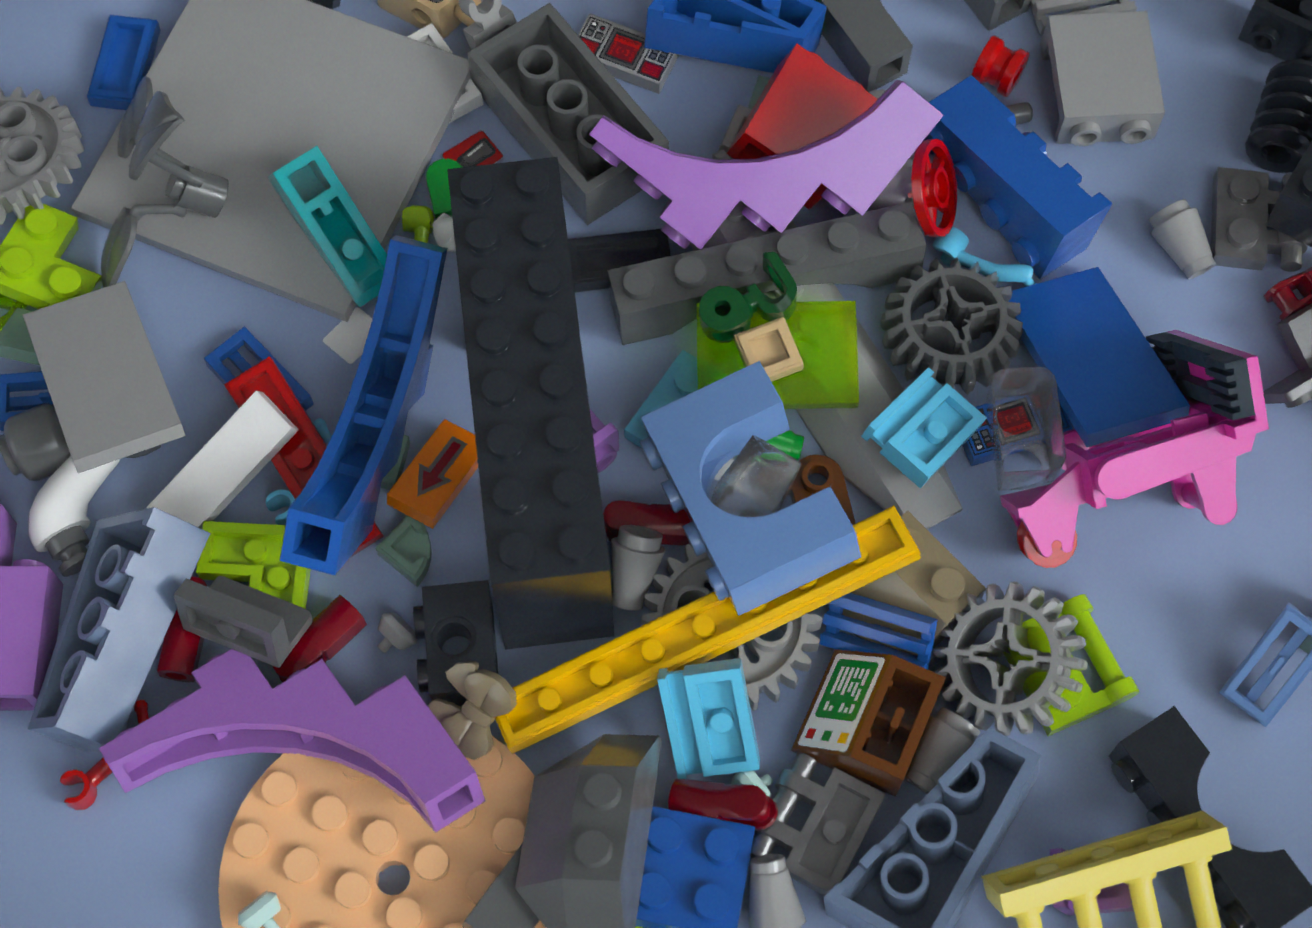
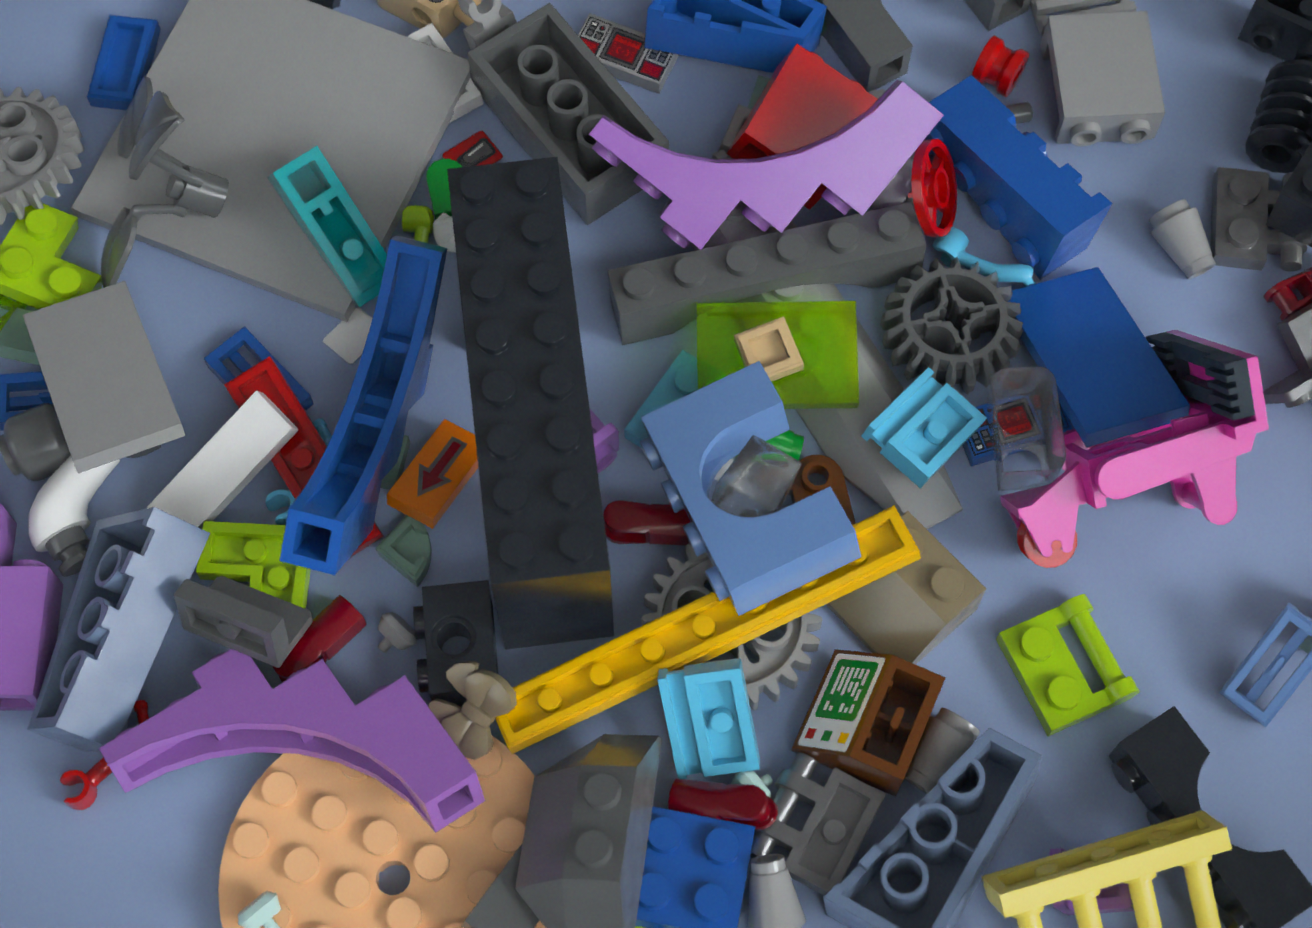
(180, 650): dark red bar -> none
(597, 254): black tile -> none
(634, 563): light grey cone -> none
(728, 312): dark green leg -> none
(838, 640): blue tile -> none
(1008, 682): light grey gear -> none

